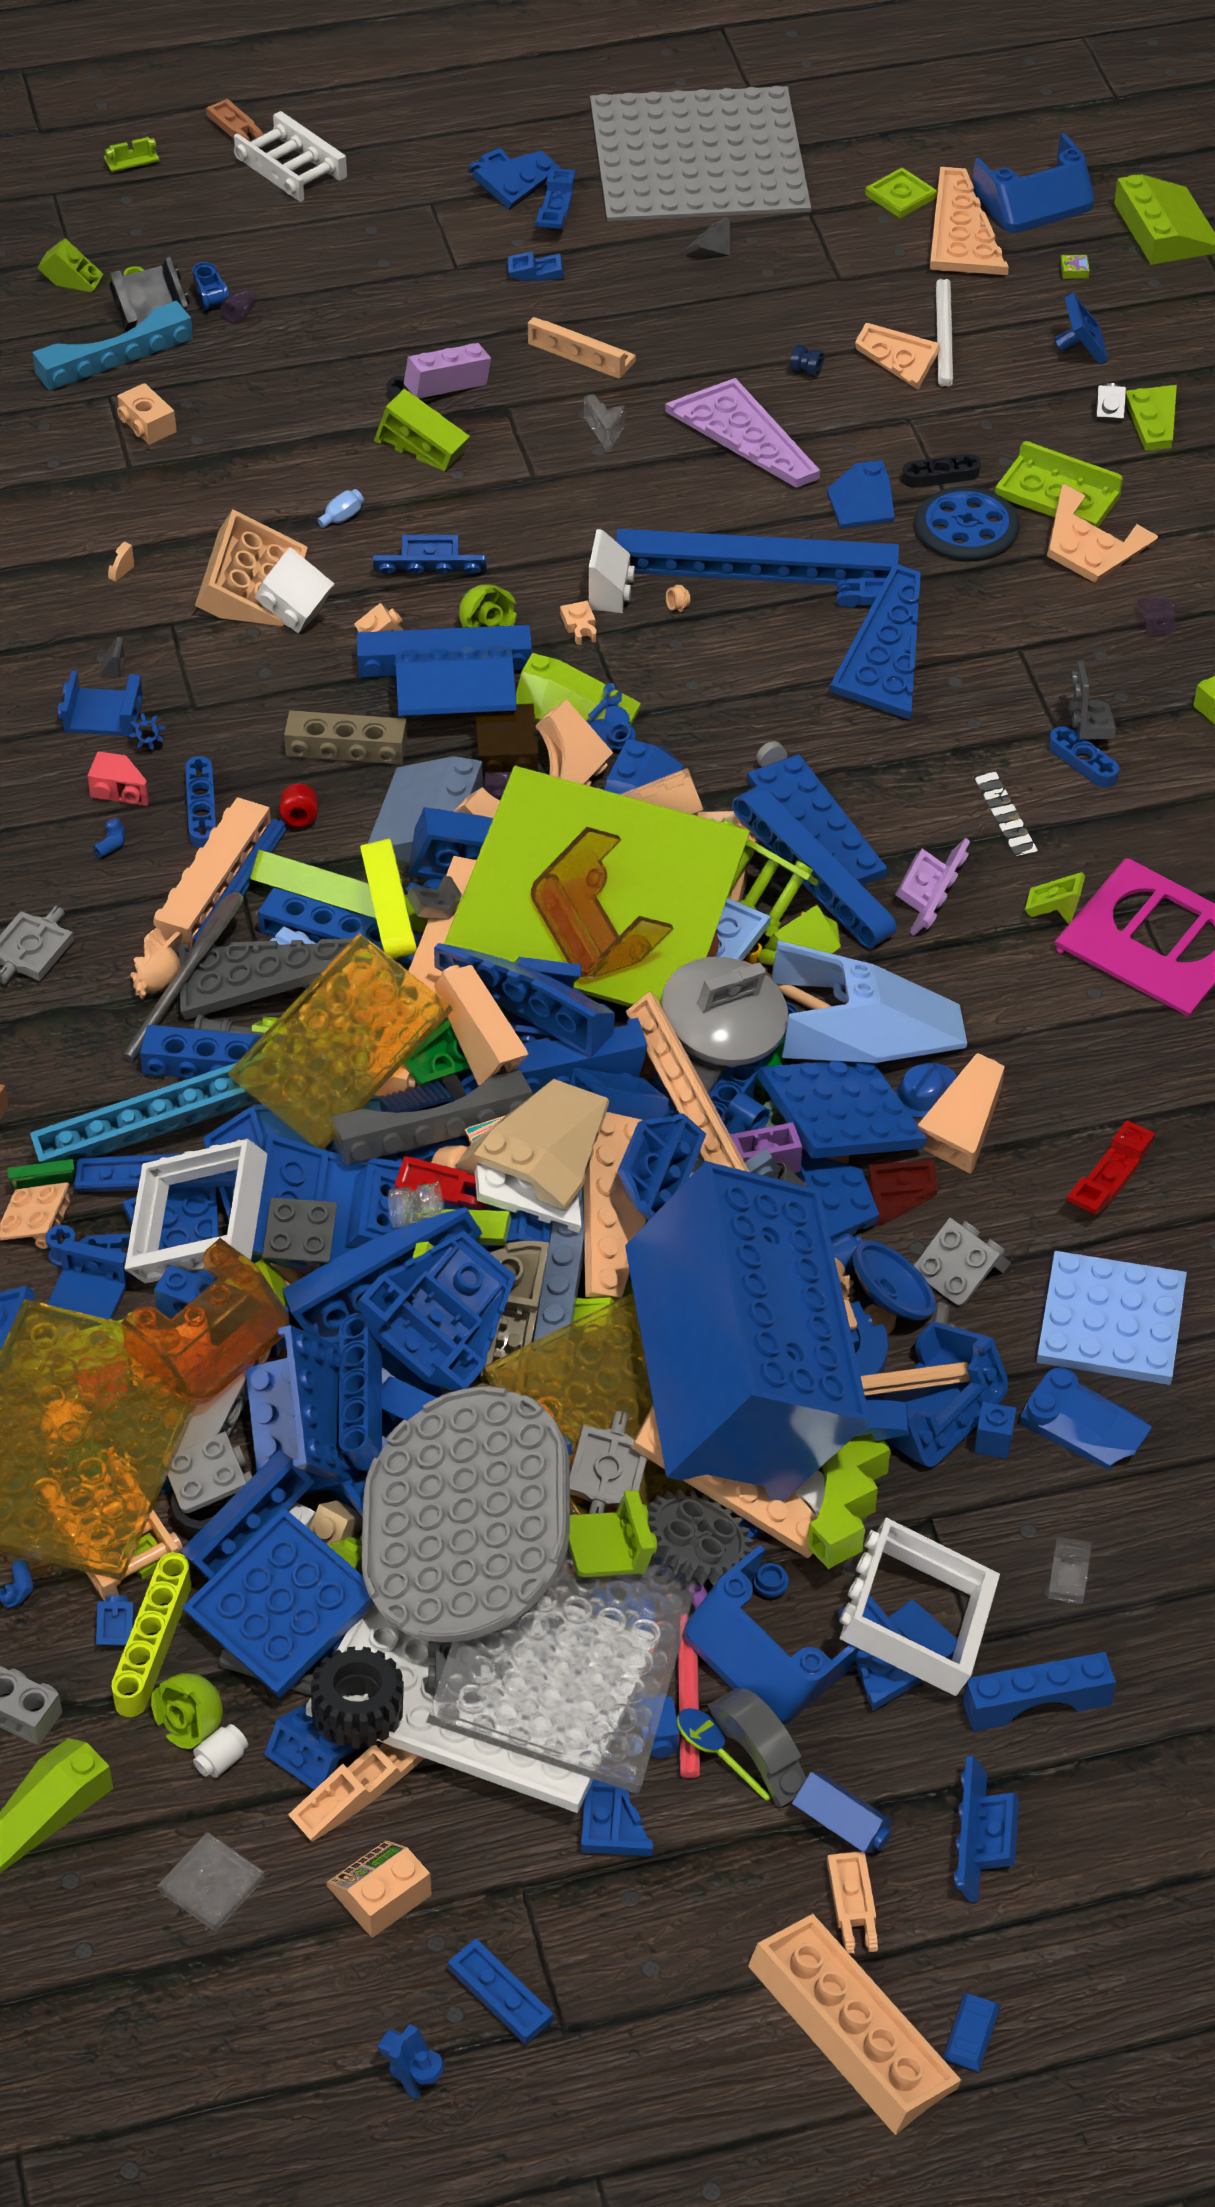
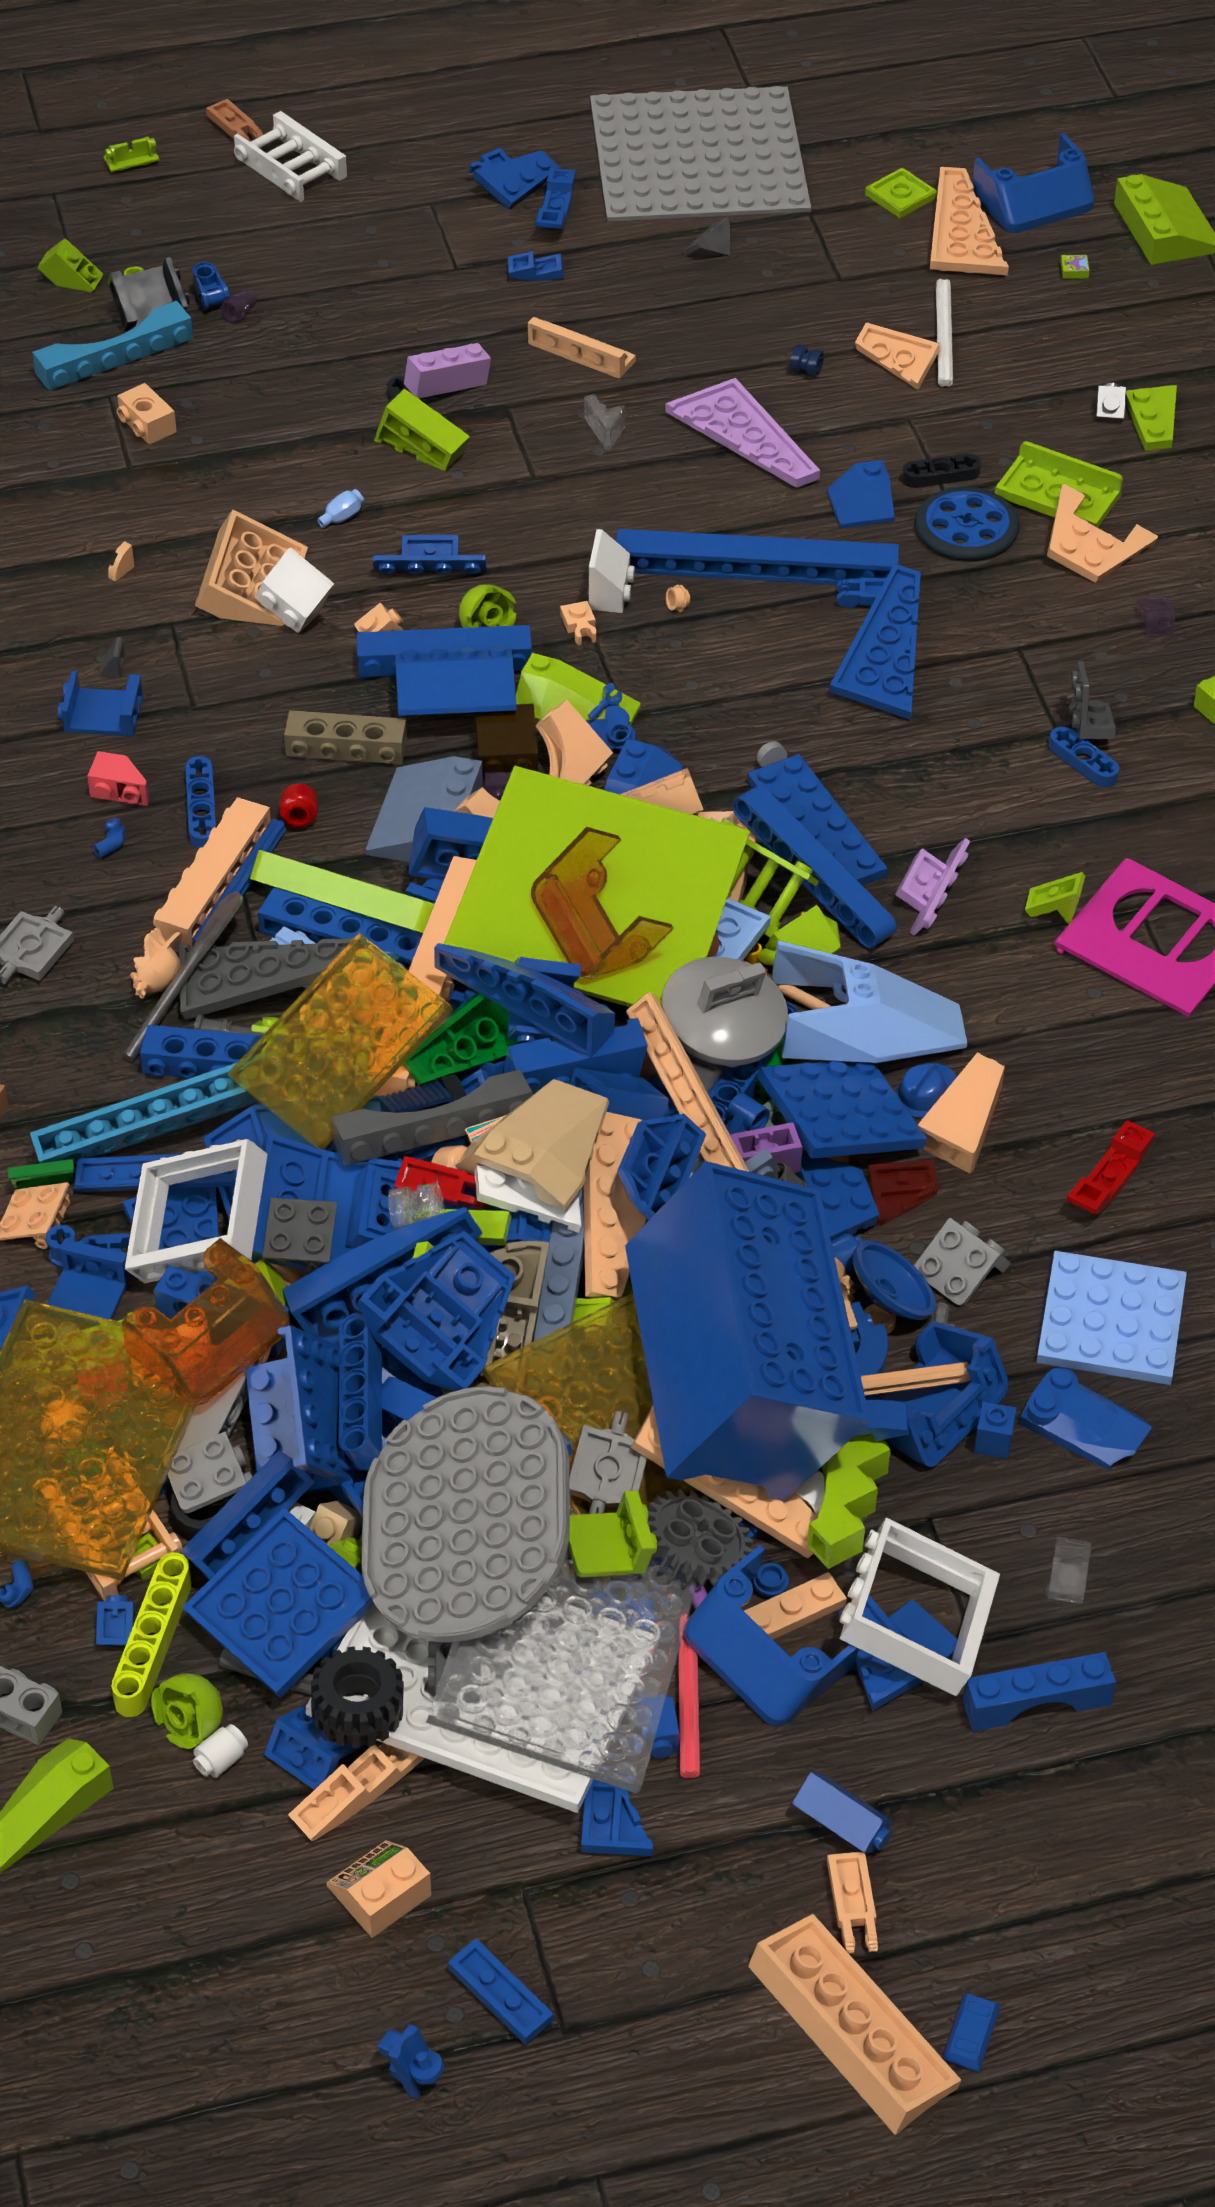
(155, 729): blue gear -> none
(211, 1881): clear tile -> none
(388, 899): neon yellow beam -> none
(435, 902): flat silver bracket -> none
(479, 1024): light nougat slope -> none
(707, 1736): piece -> none
(765, 1738): dark grey arch -> none
(798, 1606): none -> light nougat plate
(987, 1830): blue bracket -> none
(1005, 814): sticker -> none
(1083, 329): blue tile -> none

